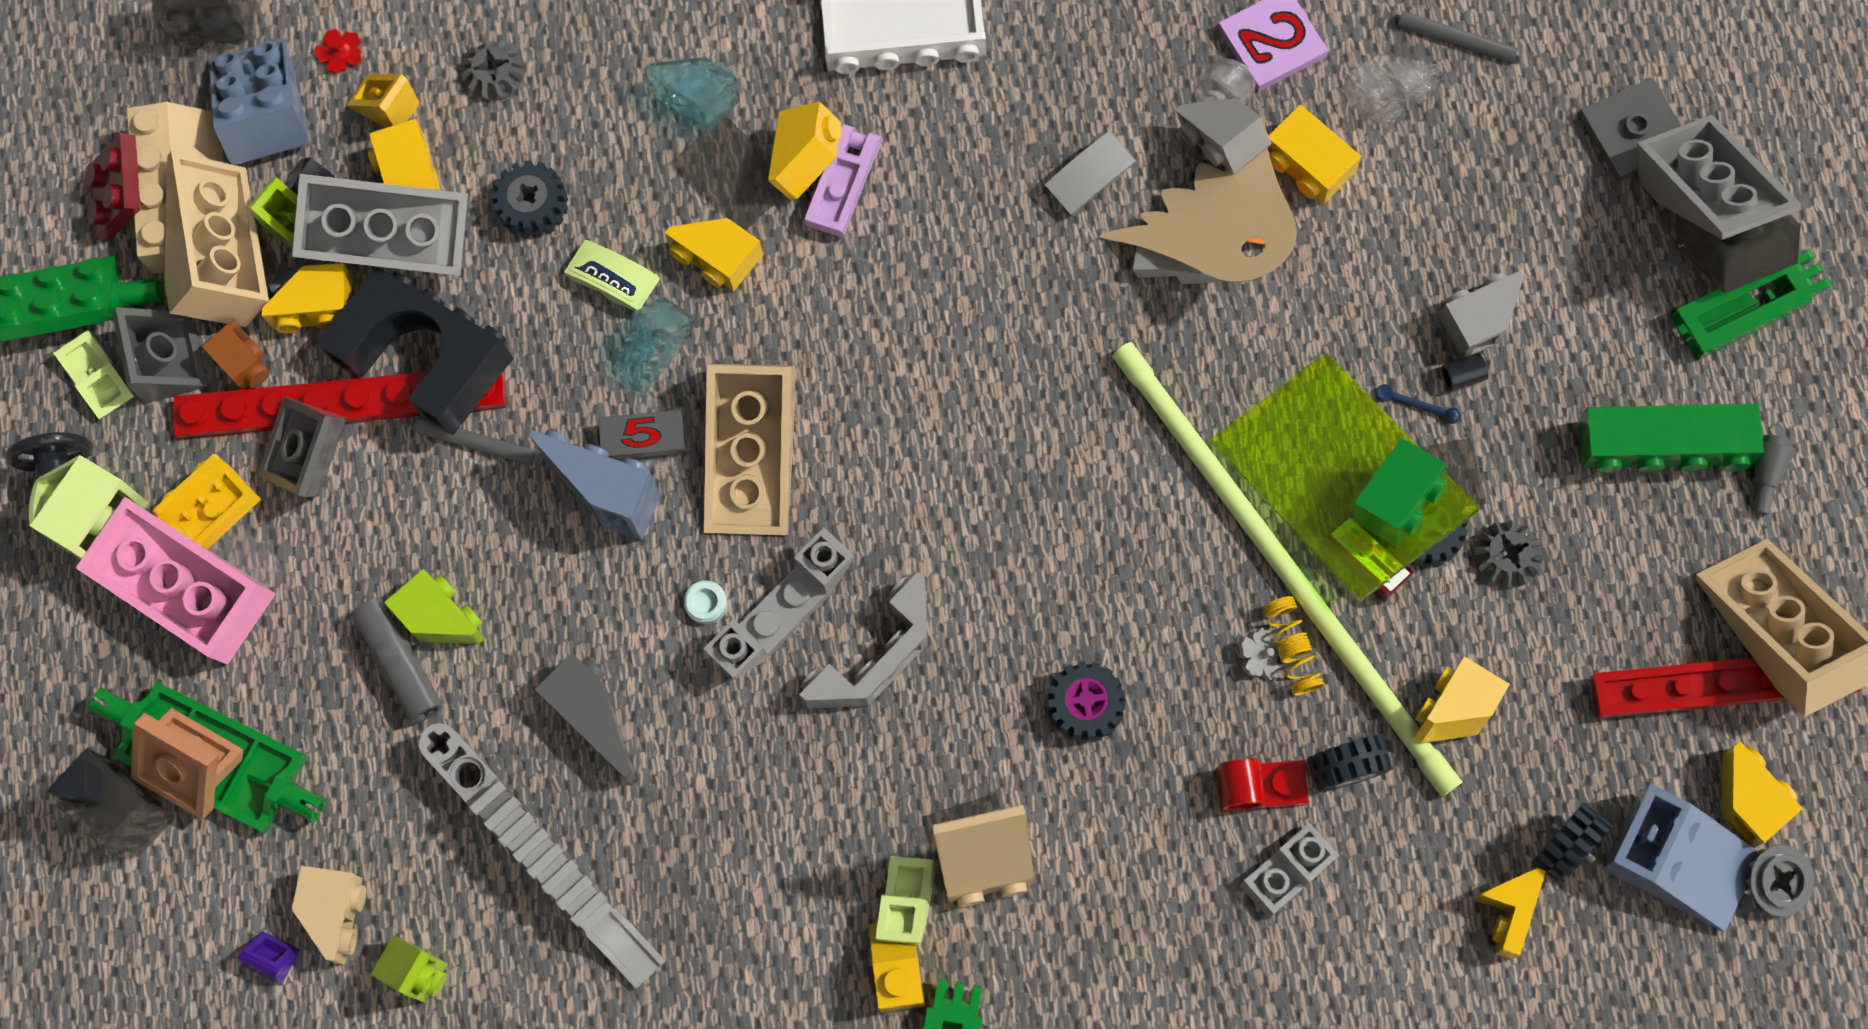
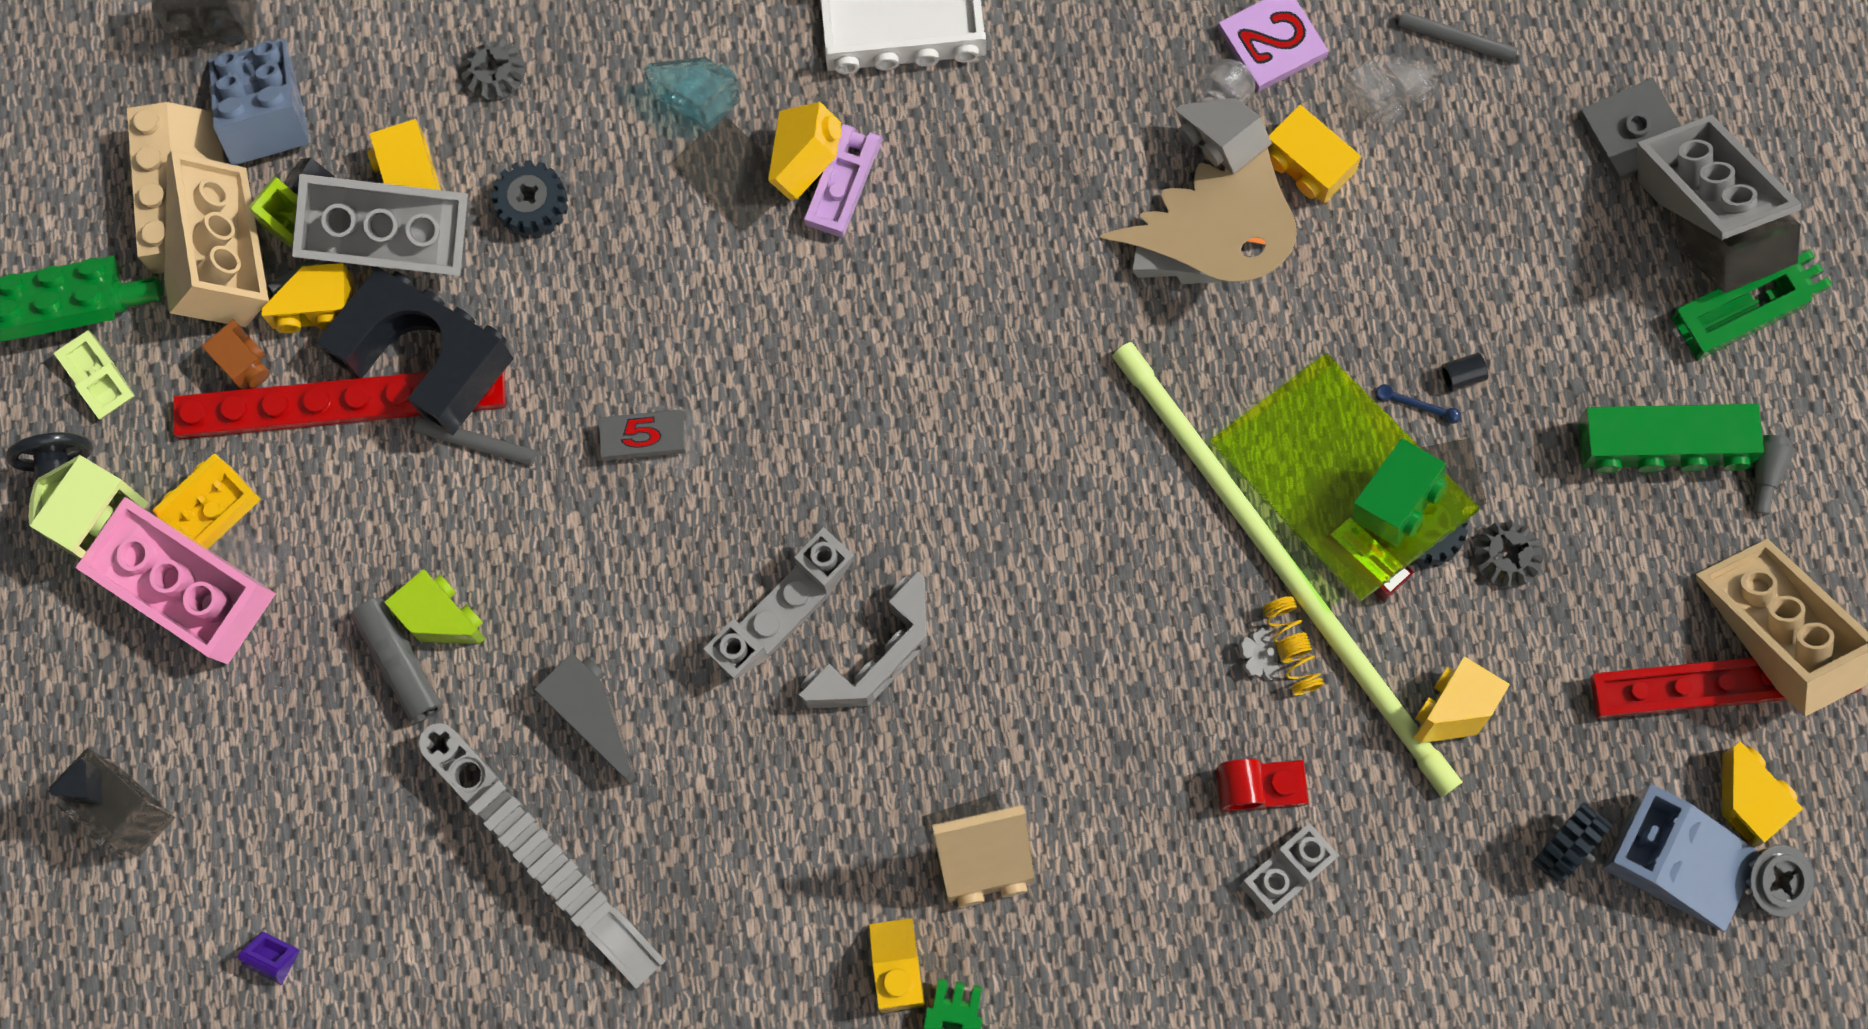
(113, 187): dark red plate -> none
(158, 353): dark grey slope -> none
(181, 760): nougat bracket -> none
(254, 787): green plate -> none
(301, 447): dark grey slope -> none
(327, 908): tan slope -> none
(339, 51): red plant -> none
(385, 99): yellow slope -> none
(410, 970): lime slope -> none
(612, 275): yellowish green slope -> none
(614, 491): sand blue slope -> none
(651, 345): clear light blue slope -> none
(705, 602): light aqua tile -> none
(717, 248): yellow slope -> none
(748, 448): tan slope -> none
(906, 900): yellowish green slope -> none
(1084, 686): black wheel -> none
(1090, 172): light grey slope -> none
(1350, 763): black wheel -> none
(1481, 317): light grey slope -> none
(1519, 900): yellow slope -> none

